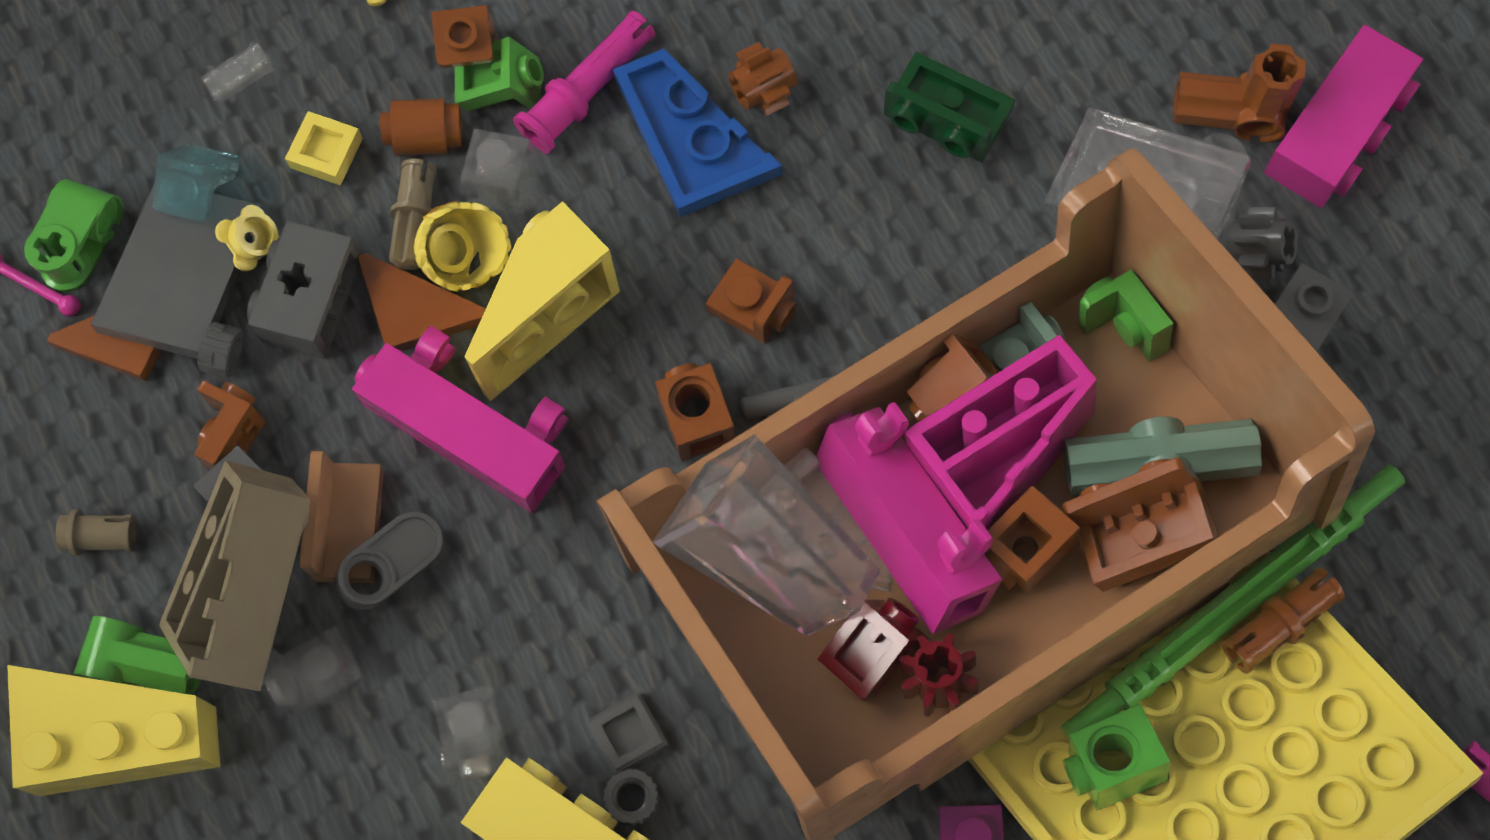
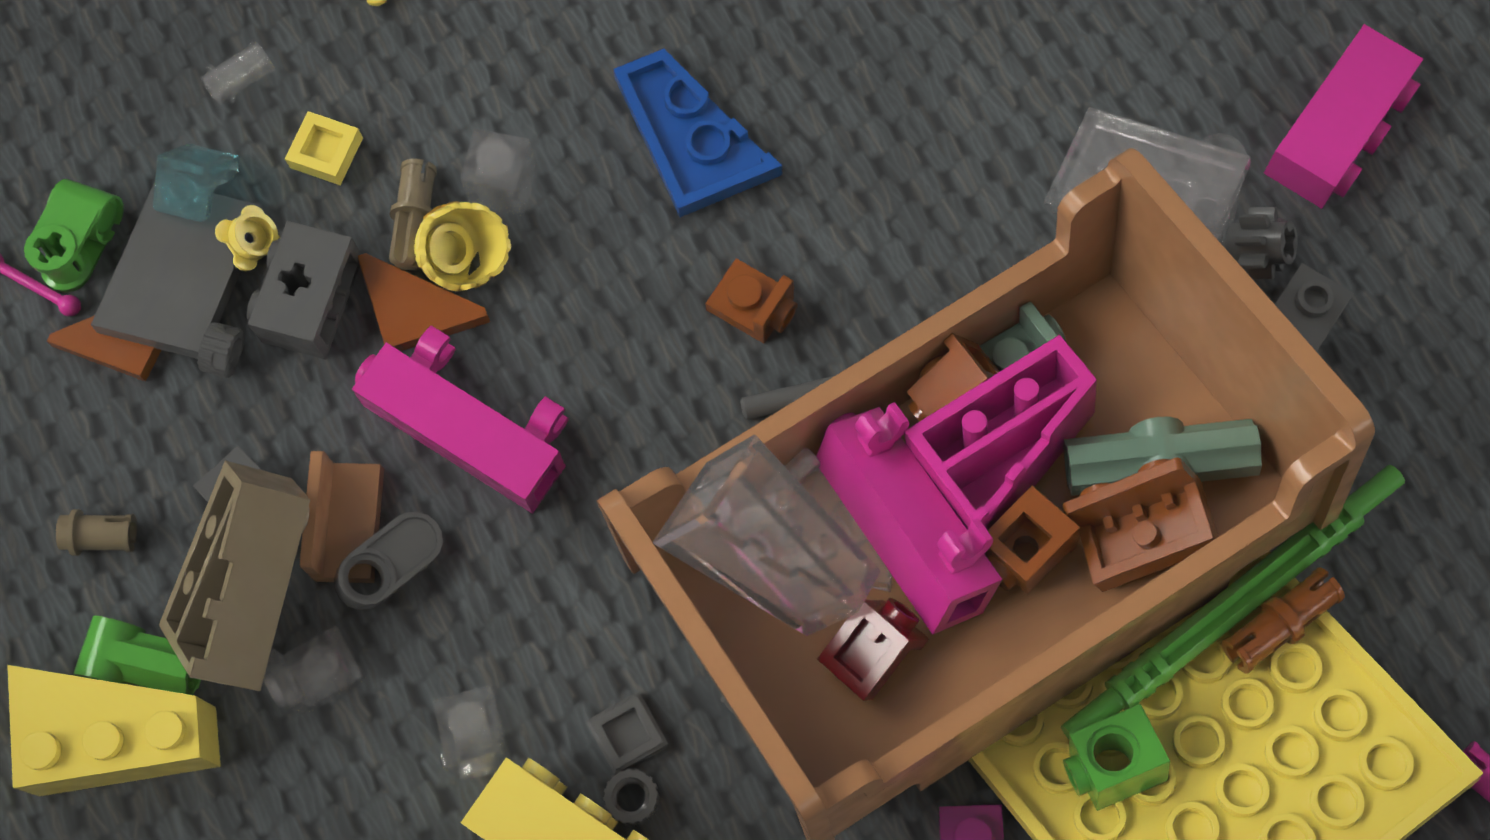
(234, 425): dark orange bracket -> none
(422, 126): dark orange brick -> none
(463, 36): dark orange bracket -> none
(510, 75): bright green bracket -> none
(544, 293): light yellow slope -> none
(568, 98): dark pink pin -> none
(701, 433): dark orange brick -> none
(762, 78): dark orange gear -> none
(927, 662): dark red gear -> none
(947, 108): dark green bracket -> none
(1133, 311): bright green bracket -> none
(1248, 104): dark orange piece -> none

